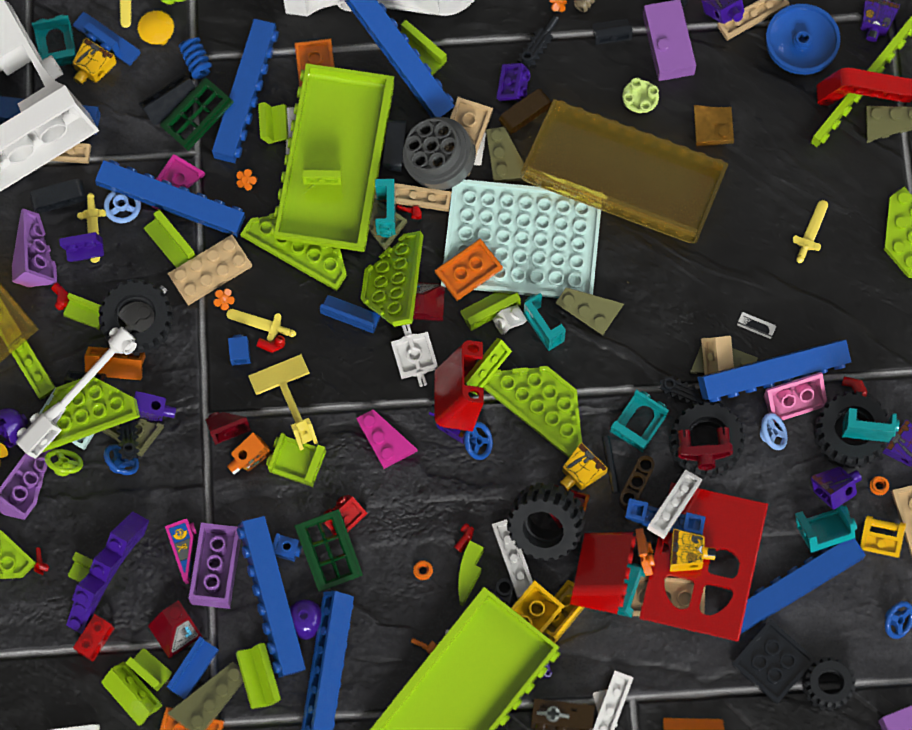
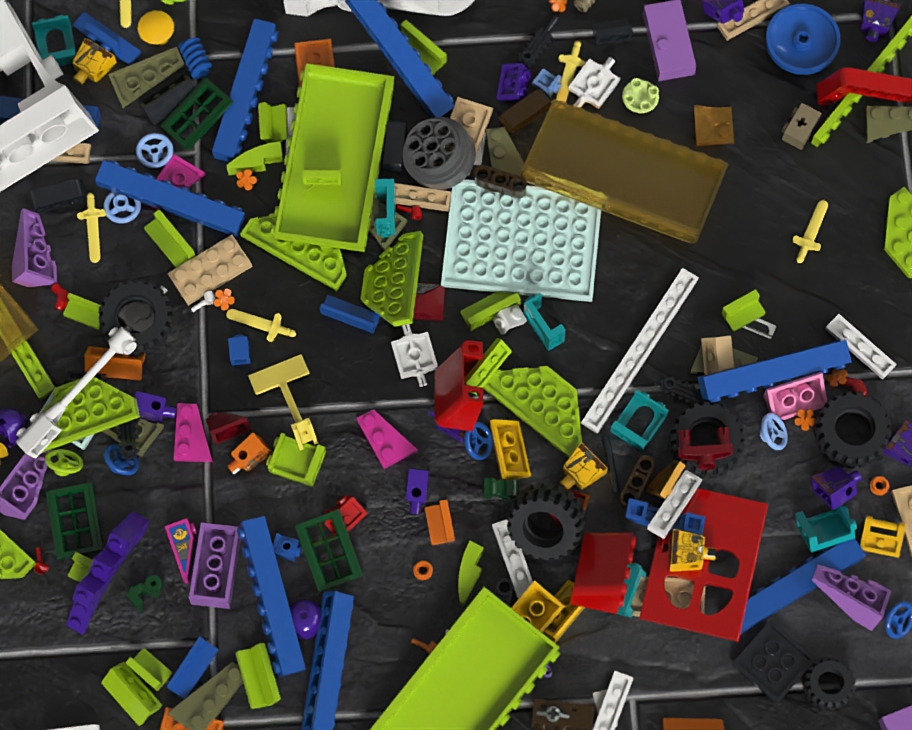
(56, 522): none -> dark green piece
(82, 246): dark purple bracket -> none
(93, 638): red brick -> none
(142, 76): none -> olive wing
(152, 587): none -> dark green leg
(155, 157): none -> light blue piece
(174, 629): dark red slope -> none
(190, 435): none -> dark pink wing
(209, 298): none -> white hand
(257, 158): none -> lime slope
(272, 346): red arm -> none
(417, 481): none -> dark purple torso
(439, 523): none -> orange panel
(464, 540): red arm -> none
(468, 269): orange tile -> none
(495, 174): none -> dark brown beam
(502, 488): none -> dark green leg
(509, 449): none -> yellow slope
(547, 82): none -> medium blue bracket
(572, 62): none -> light yellow sword
(590, 309): olive wing -> none
(594, 83): none -> white plate
(639, 351): none -> white plate
(644, 550): orange plate -> none
(663, 482): none -> pearl gold plate
(743, 311): none -> lime panel
(798, 135): none -> dark tan brick
(804, 419): none -> orange plant
(836, 377): none -> orange plant
(859, 599): none -> medium lavender wedge
(861, 346): none -> white plate
(869, 430): teal panel -> none

